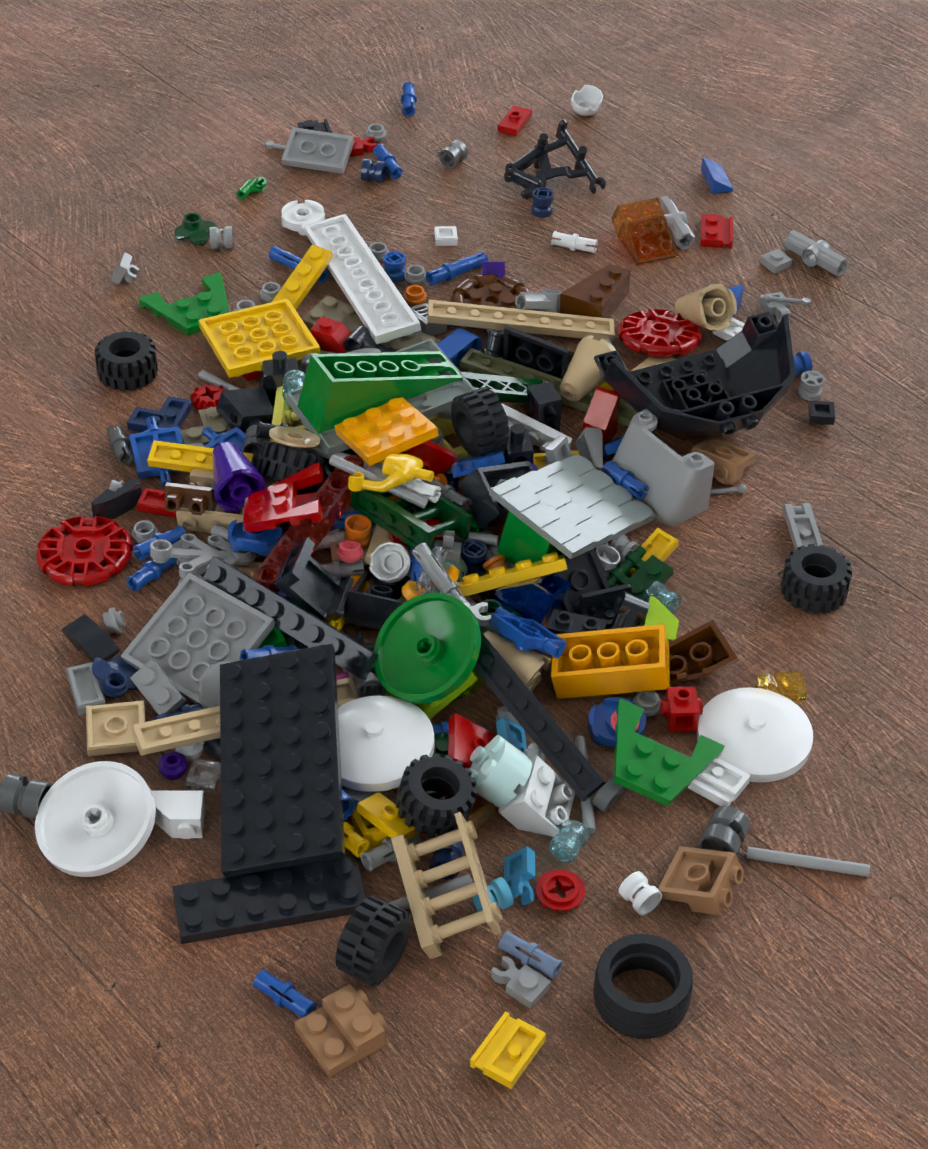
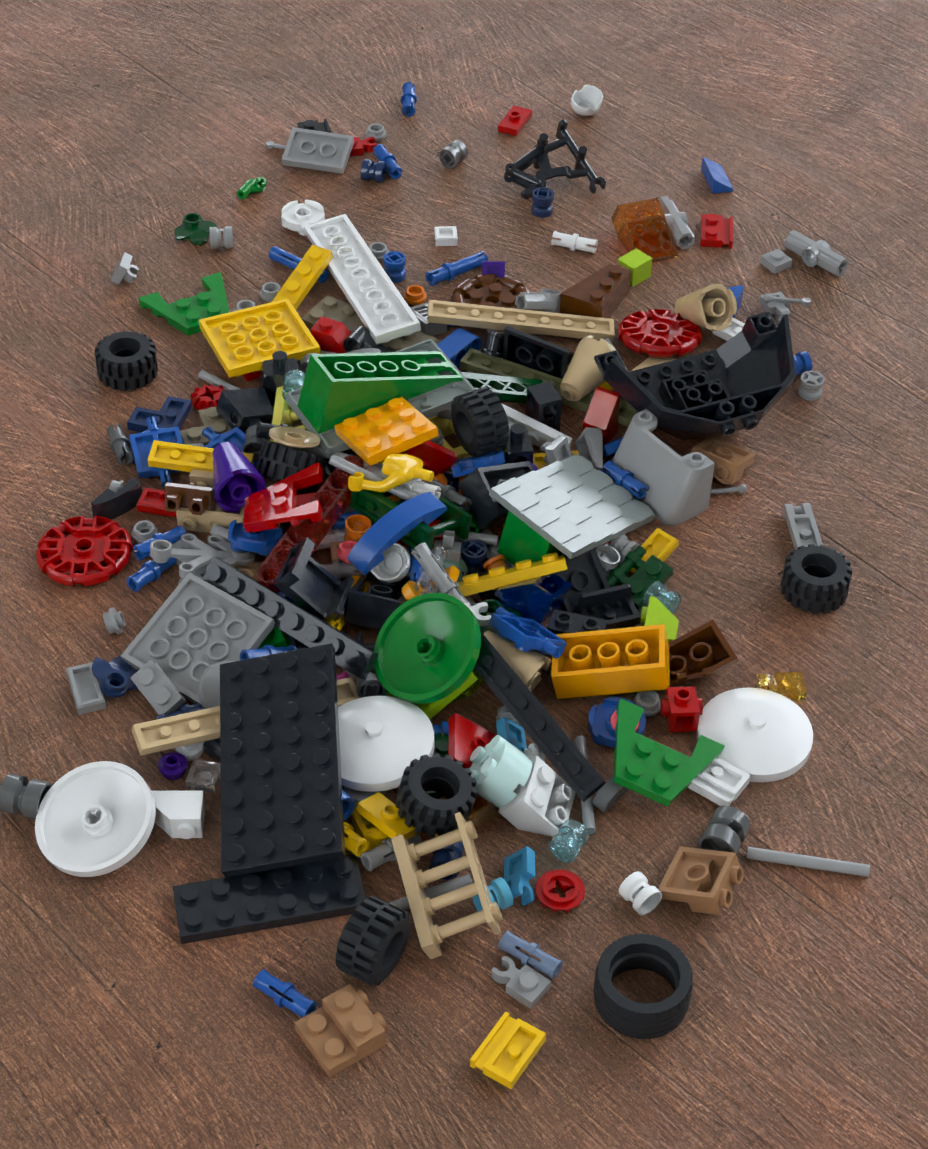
(90, 638): black slope -> none
(111, 727): tan plate -> none
(392, 527): none -> blue slope
(415, 275): light grey plate -> none
(628, 611): black piece -> none
(639, 264): none -> lime panel
(821, 412): black plate -> none

